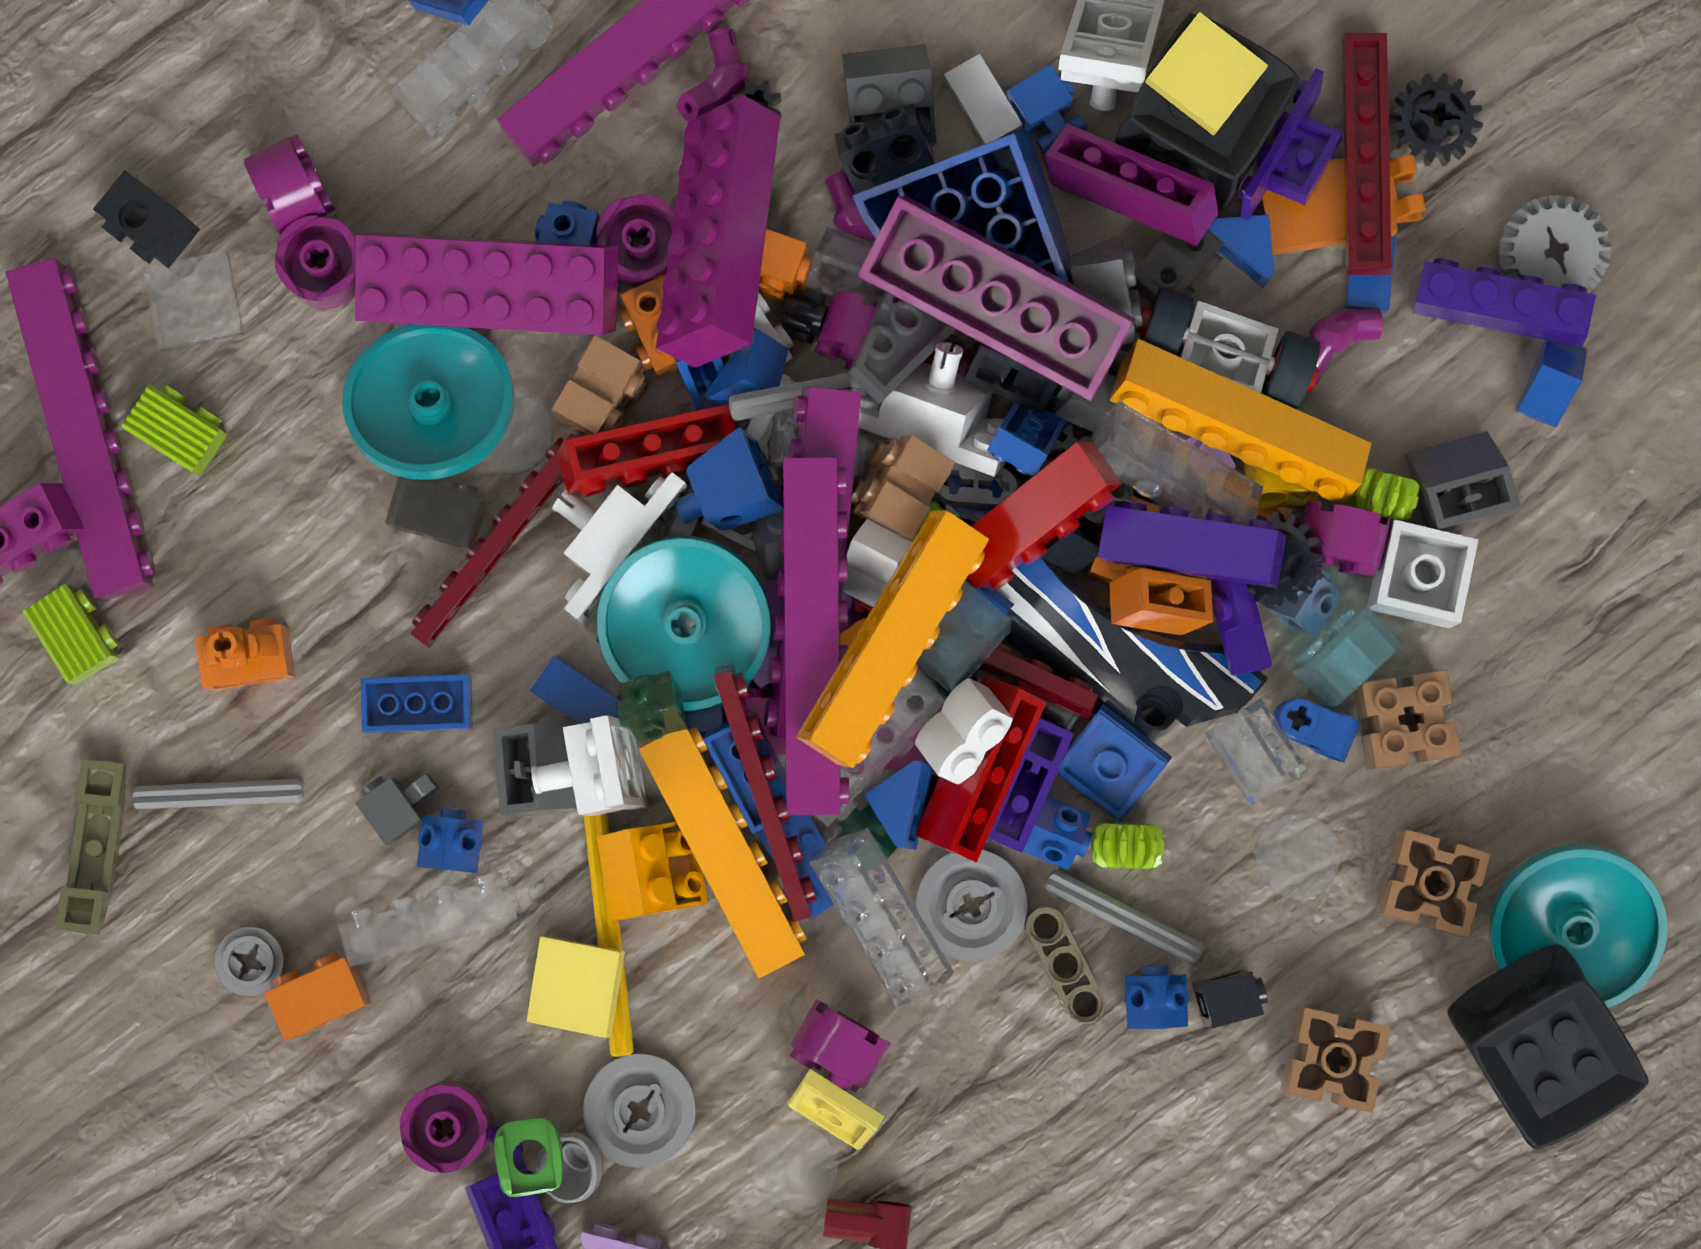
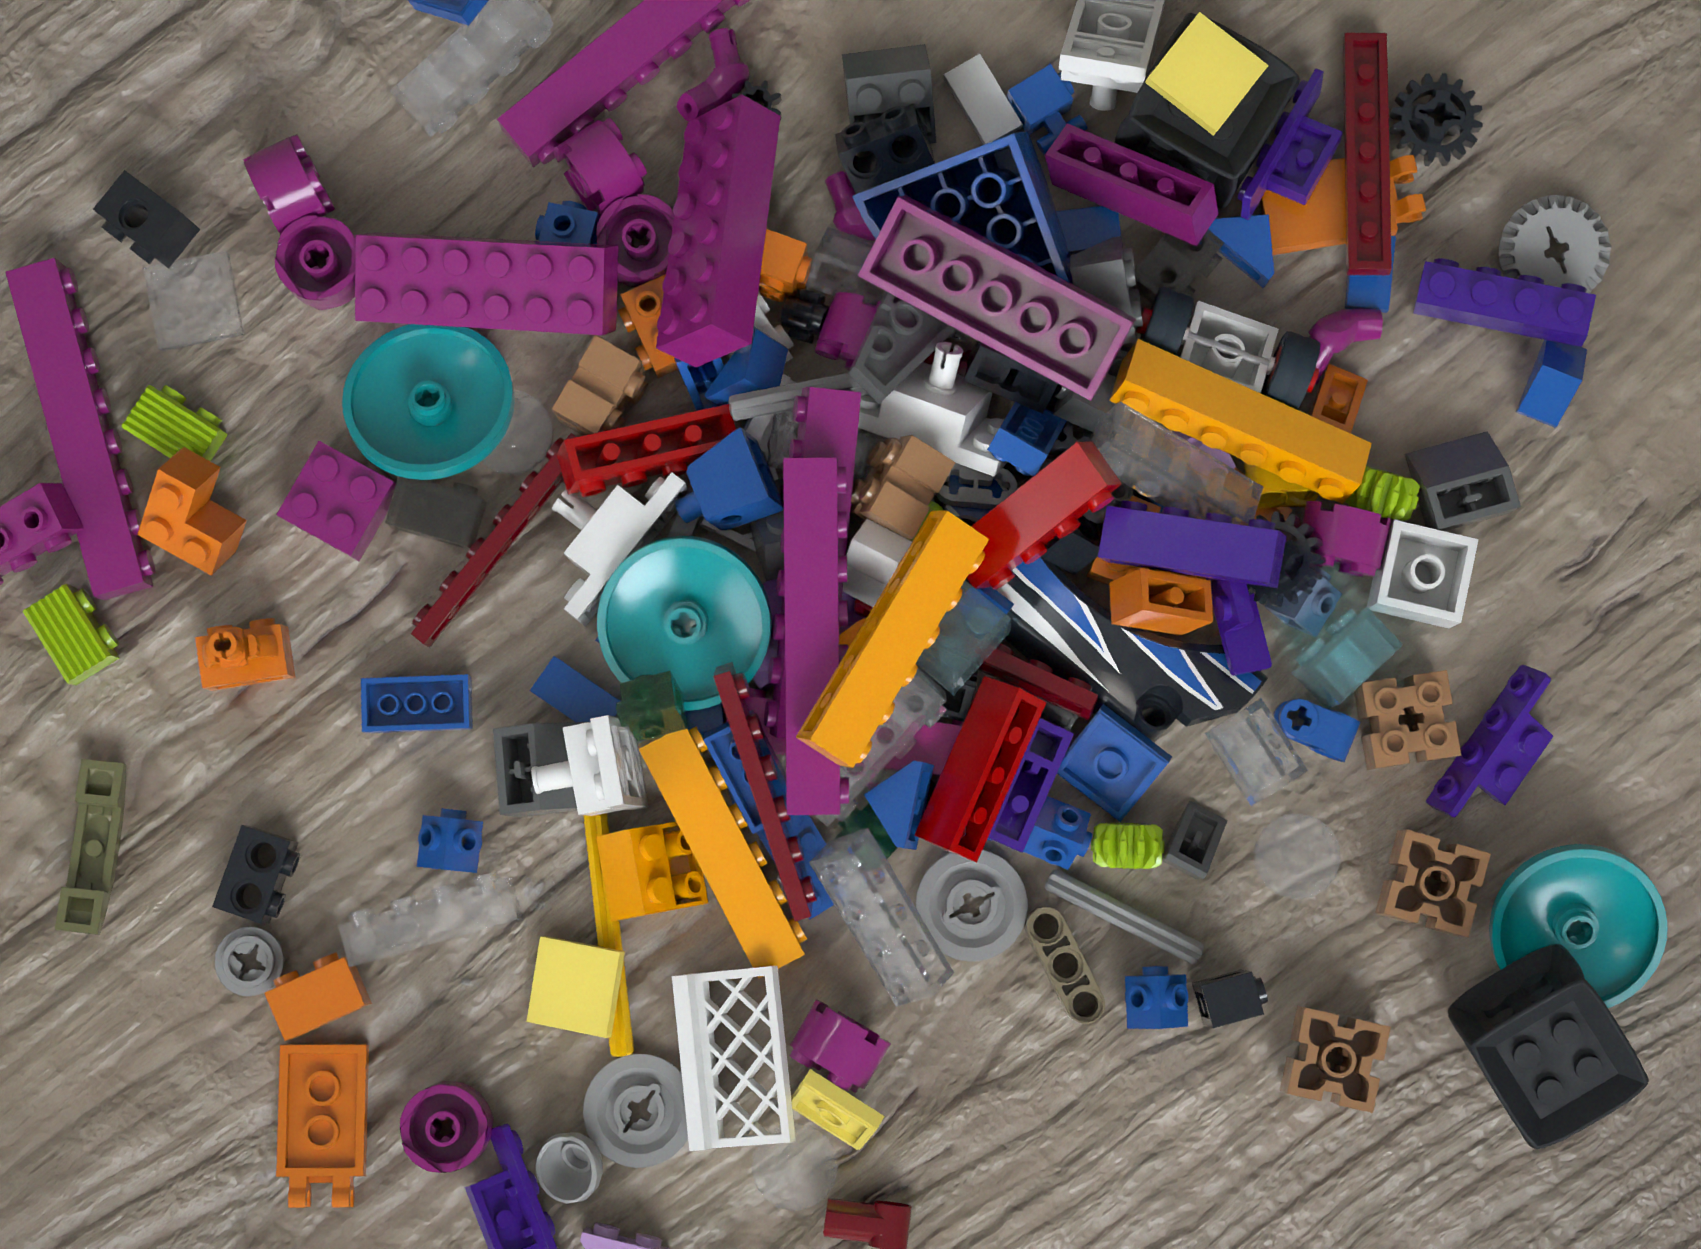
(185, 519): none -> orange brick
(218, 794): light grey axle -> none
(245, 870): none -> black brick
(322, 1119): none -> orange tile
(338, 501): none -> magenta brick
(393, 809): dark grey brick -> none
(511, 1179): bright green piece -> none
(600, 166): none -> magenta brick
(701, 1067): none -> white fence
(963, 731): white brick -> none
(1087, 226): none -> blue tile
(1194, 841): none -> dark grey slope
(1338, 398): none -> orange slope
(1500, 747): none -> dark purple bracket

